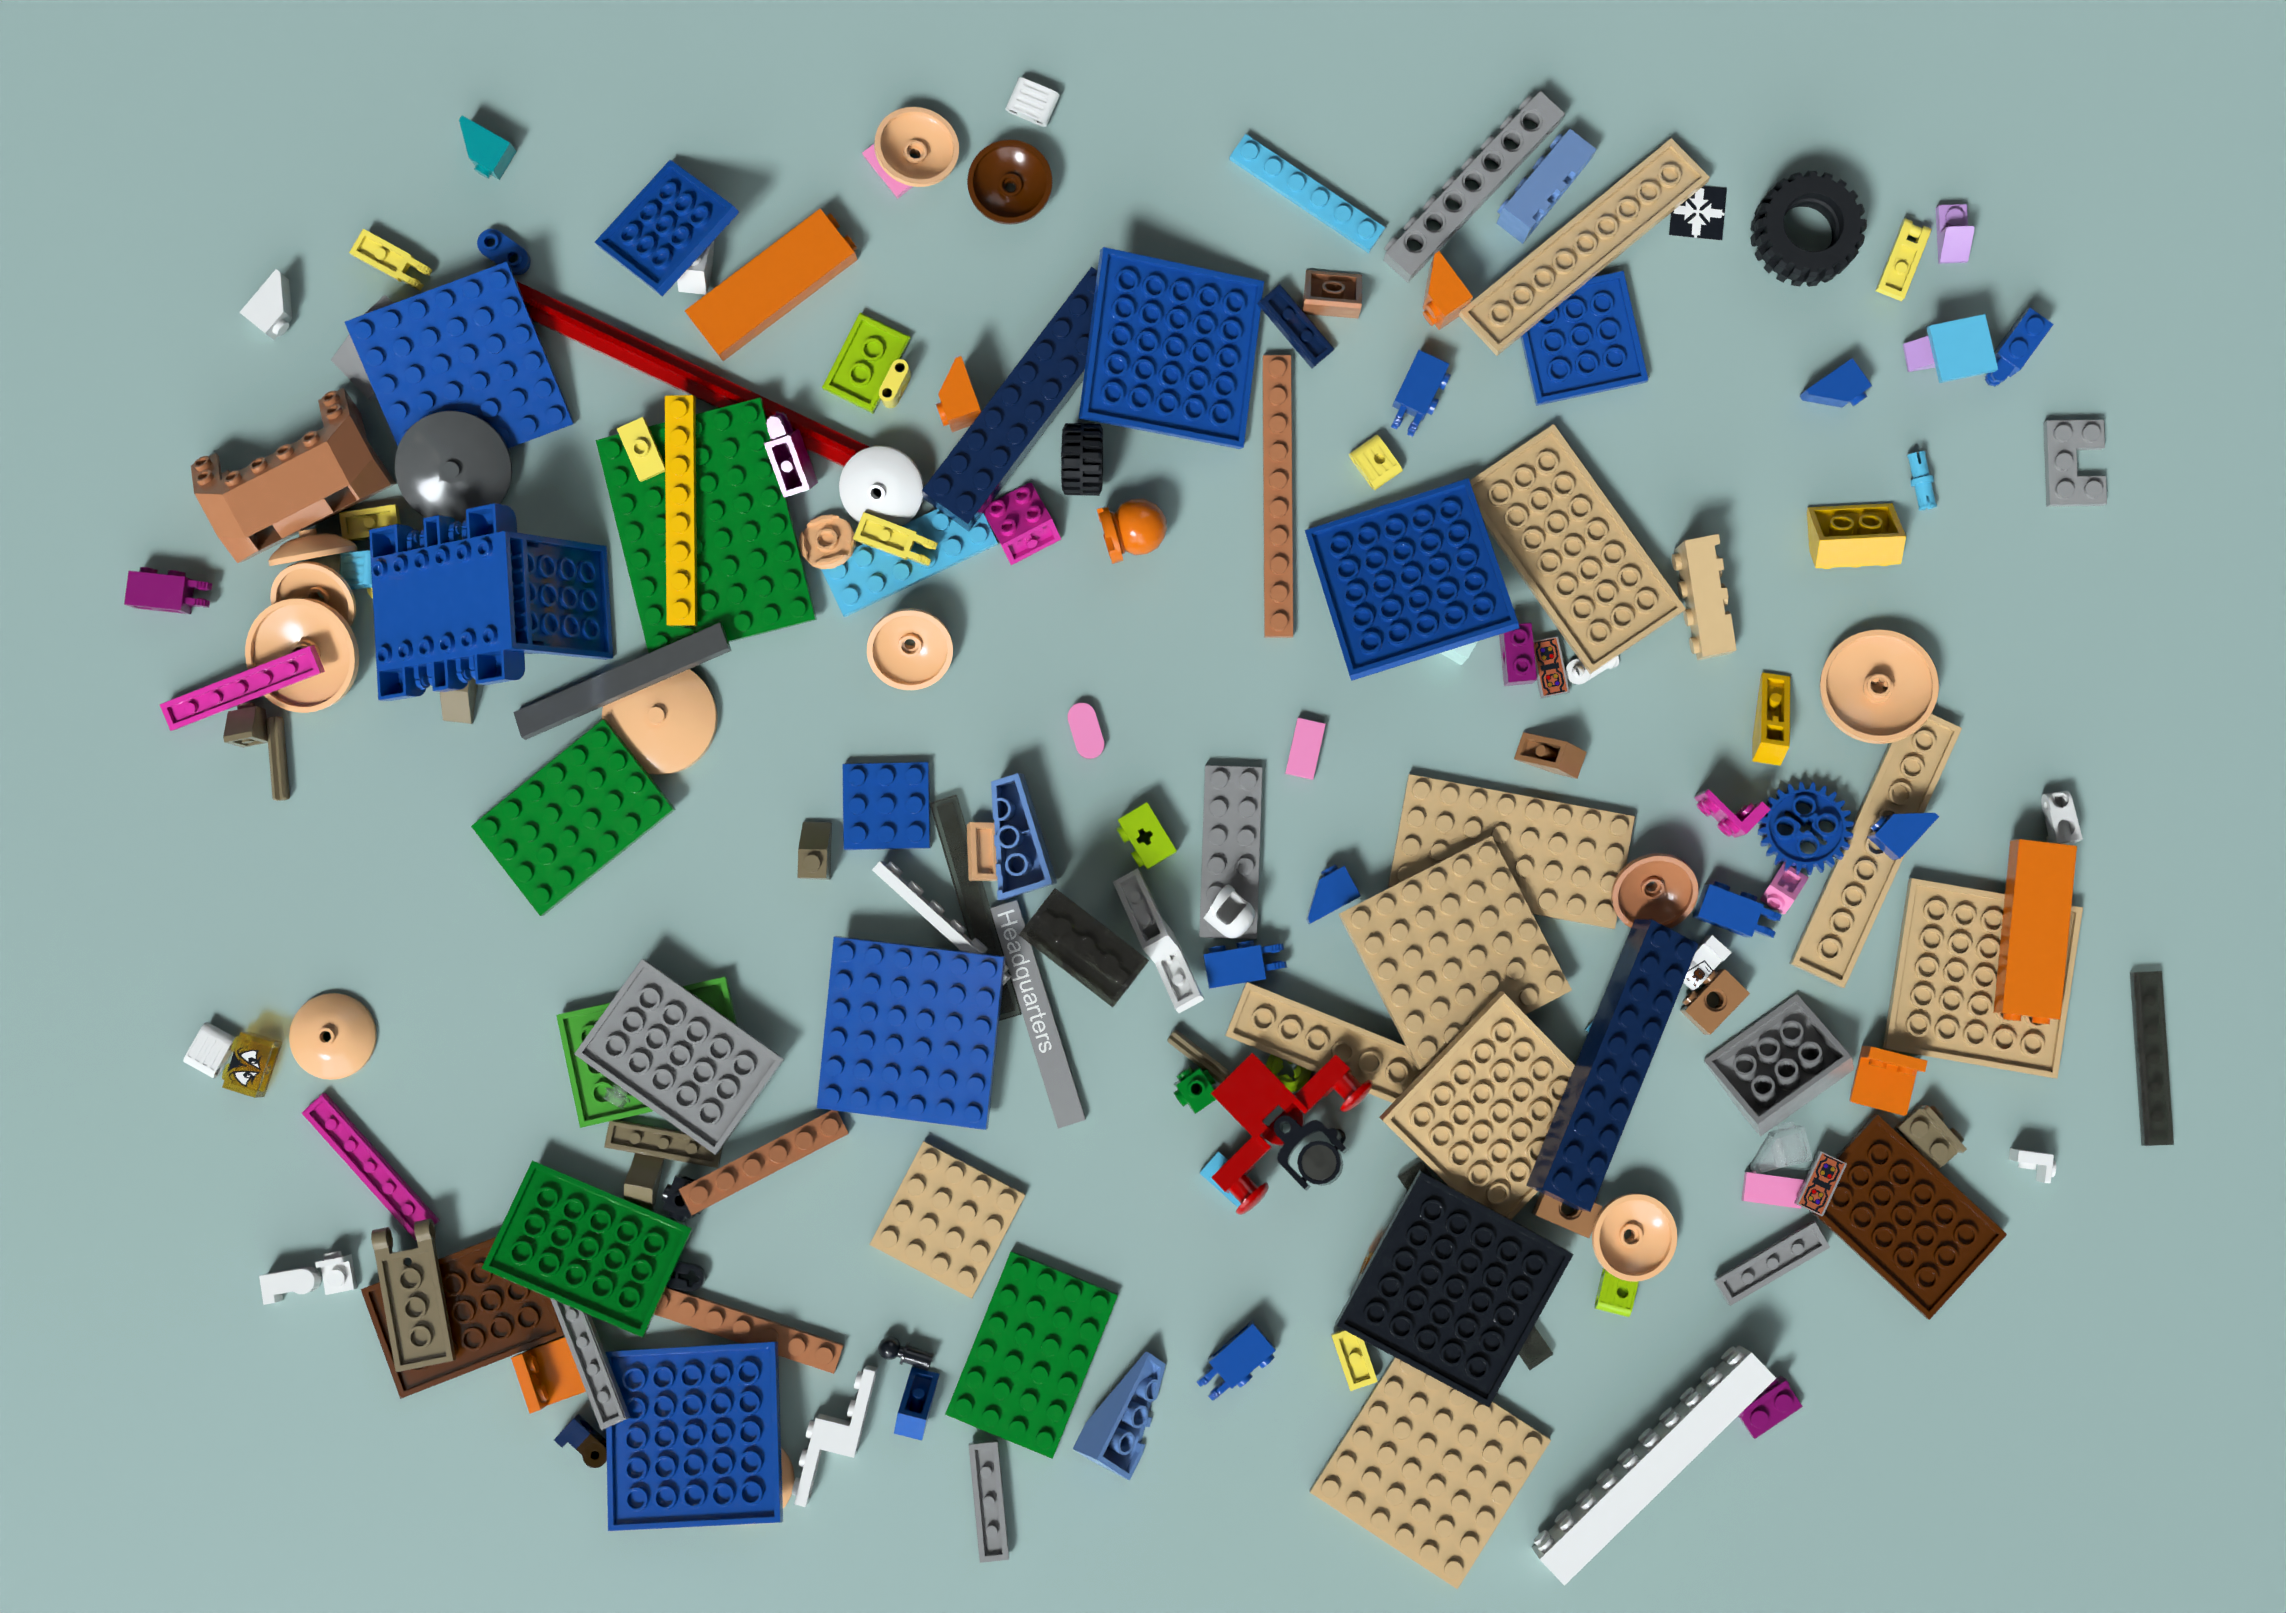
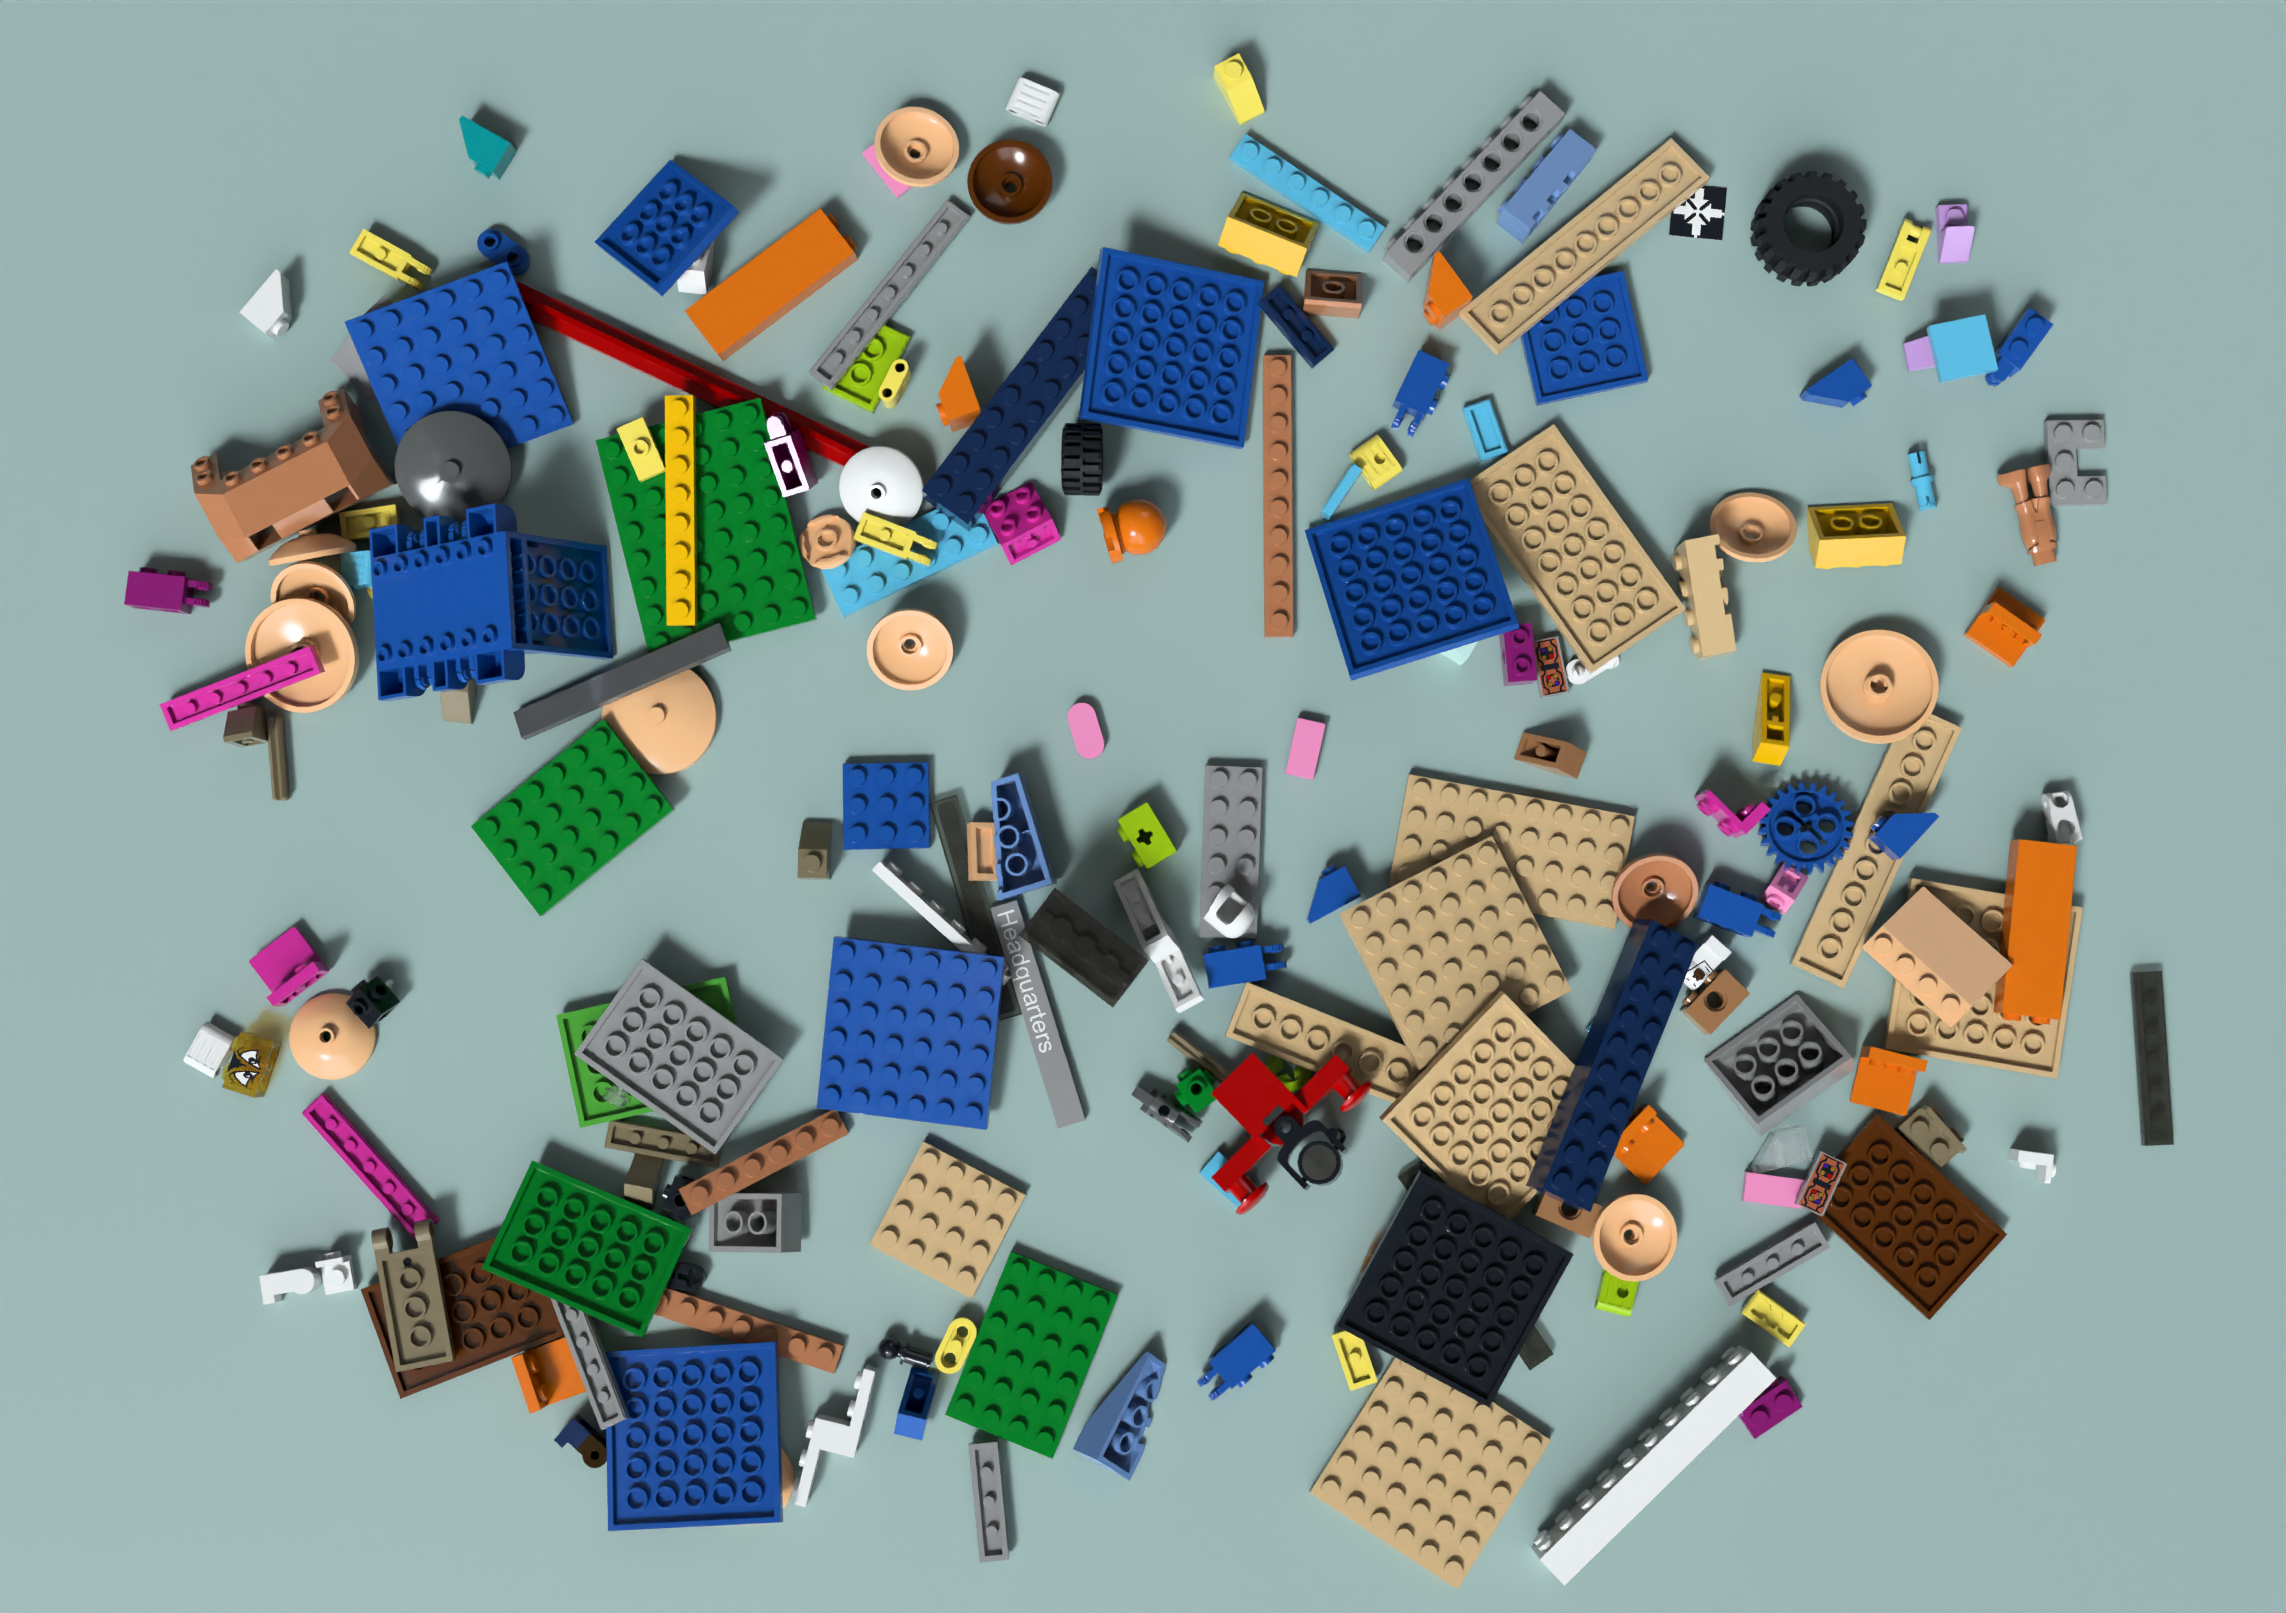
(288, 967): none -> dark pink bracket
(372, 1001): none -> black brick
(756, 1223): none -> light grey slope
(889, 295): none -> light grey tile
(956, 1344): none -> light yellow plate
(1151, 1106): none -> dark grey hinge
(1238, 89): none -> light yellow slope
(1268, 234): none -> yellow slope
(1341, 492): none -> medium azure tile
(1485, 430): none -> medium azure tile
(1646, 1144): none -> orange bracket
(1753, 527): none -> light nougat dish
(1773, 1318): none -> light yellow plate
(1937, 957): none -> light nougat slope
(2005, 627): none -> orange bracket
(2034, 514): none -> nougat piece

